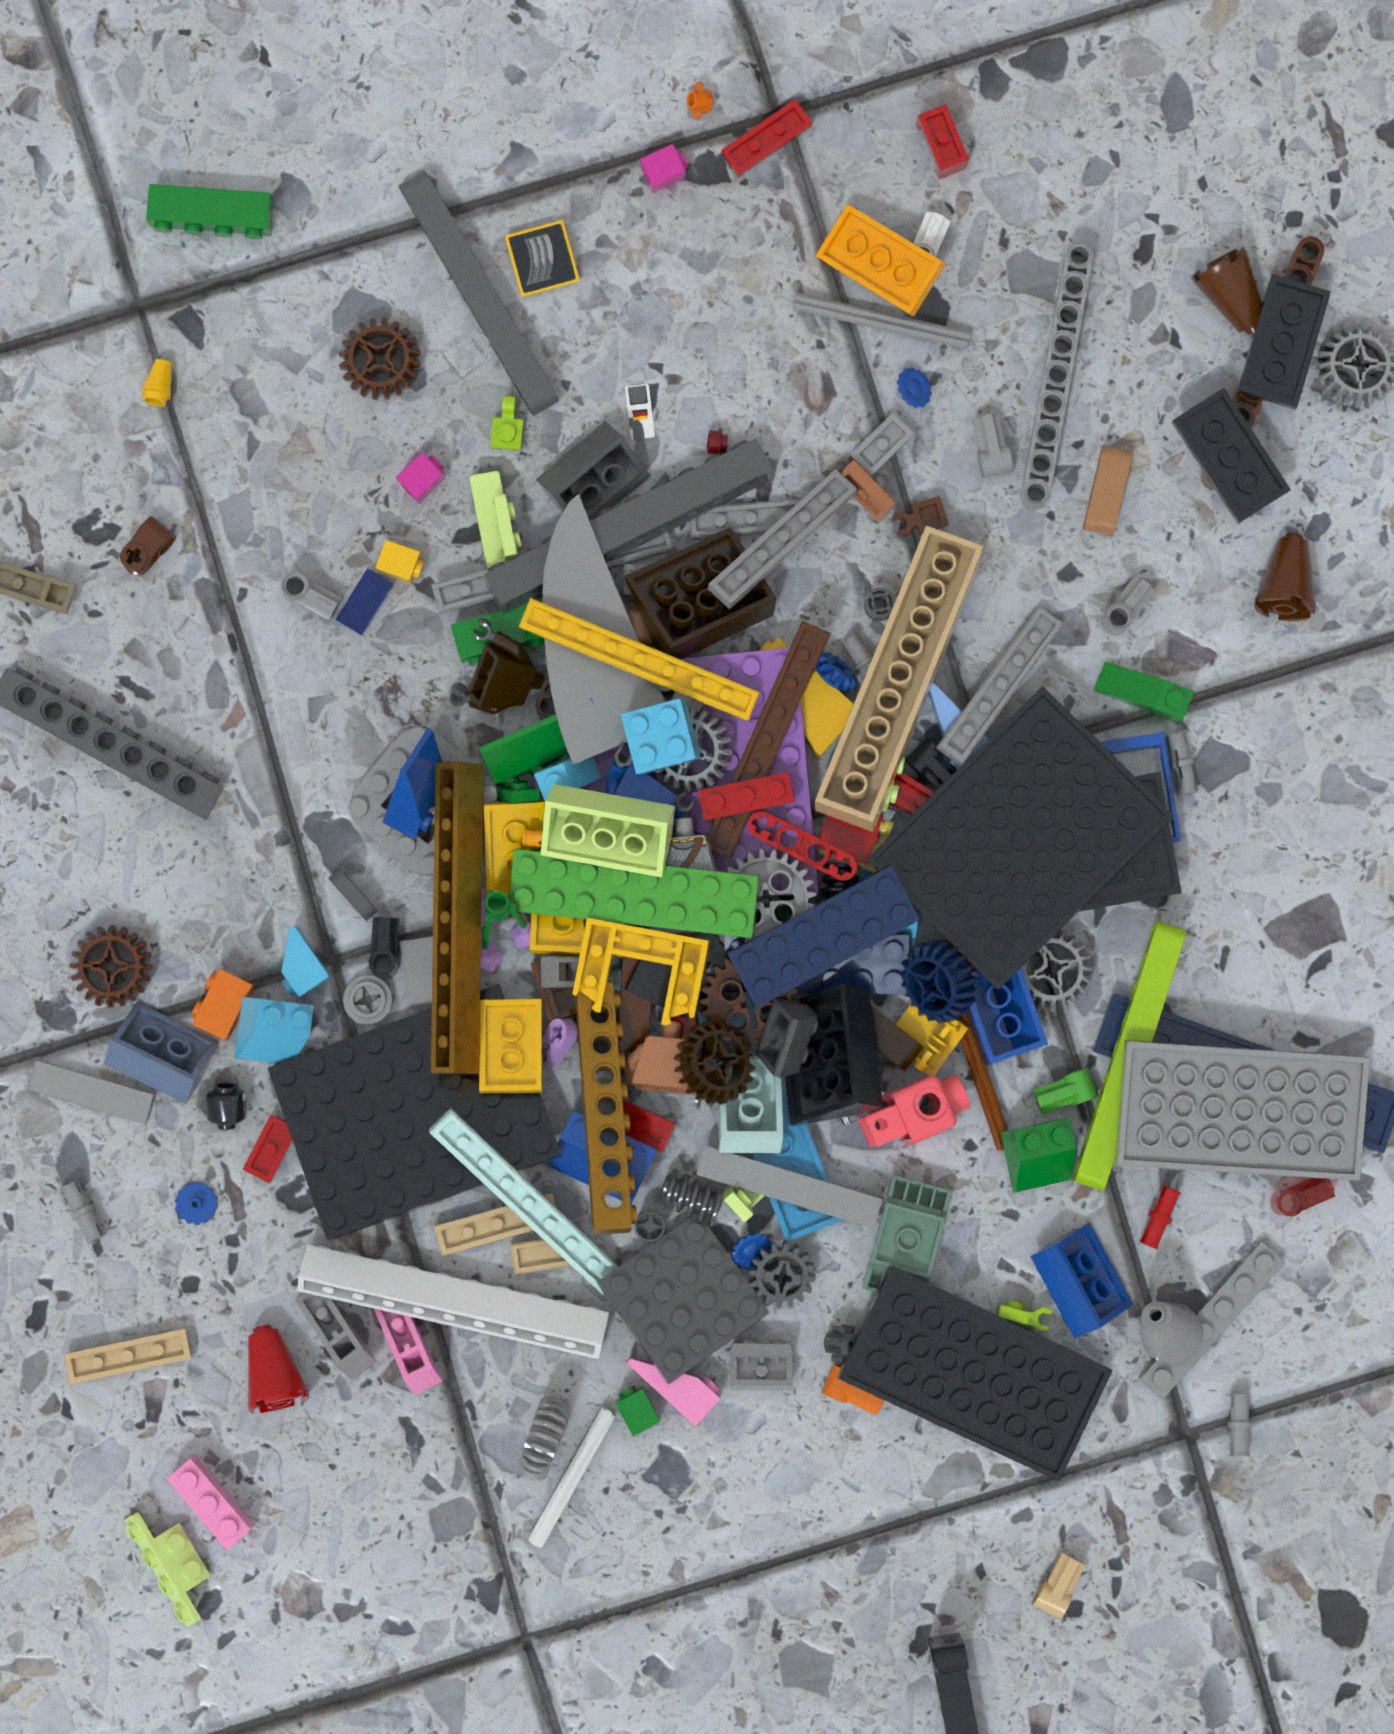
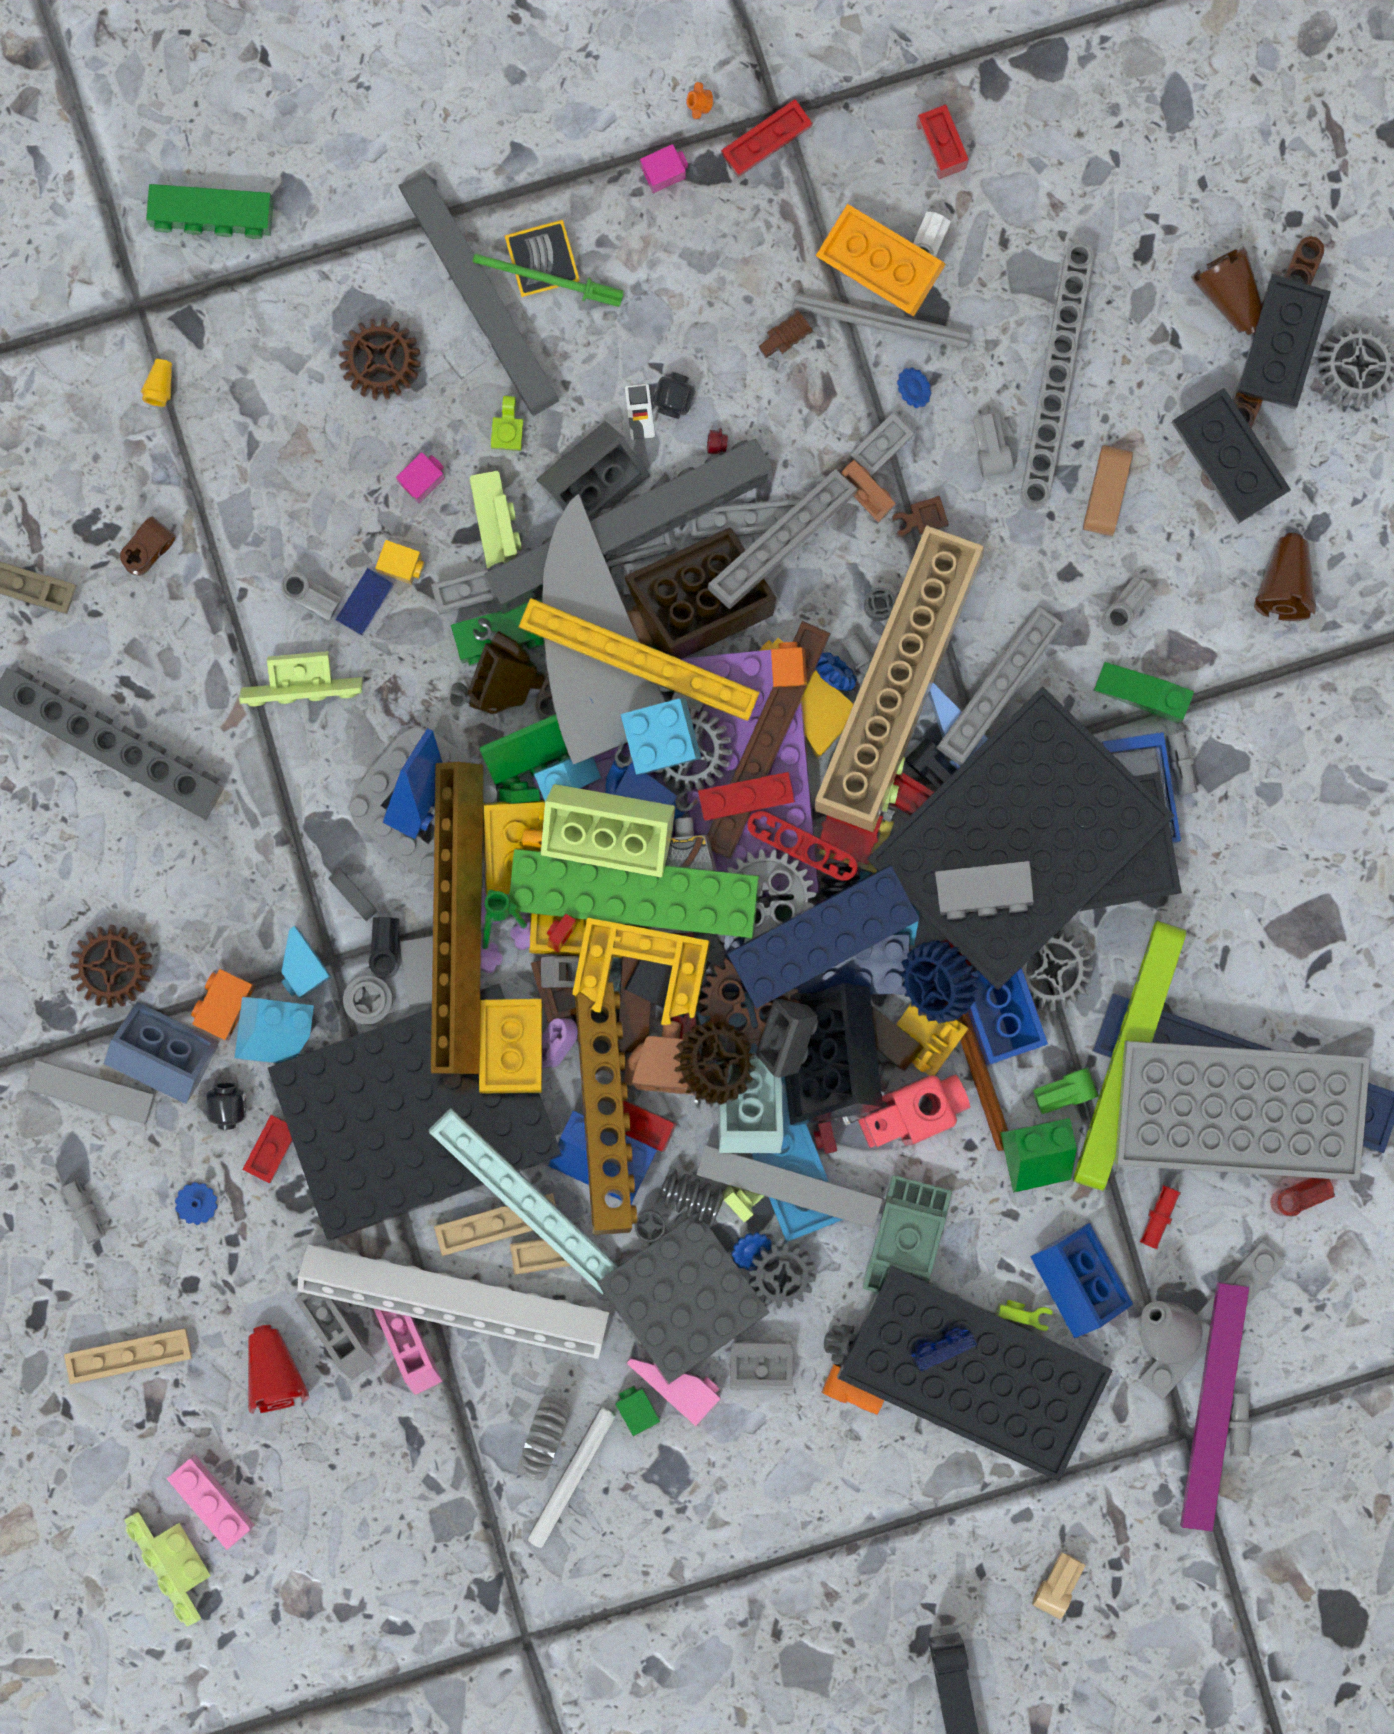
(300, 678): none -> yellowish green bracket
(560, 932): none -> red plate
(590, 290): none -> bright green piece
(674, 395): none -> black head
(786, 334): none -> reddish brown hinge
(789, 665): none -> orange brick
(825, 1138): none -> dark red plate
(954, 1344): none -> clear blue plate
(984, 889): none -> light grey slope
(1214, 1406): none -> magenta tile

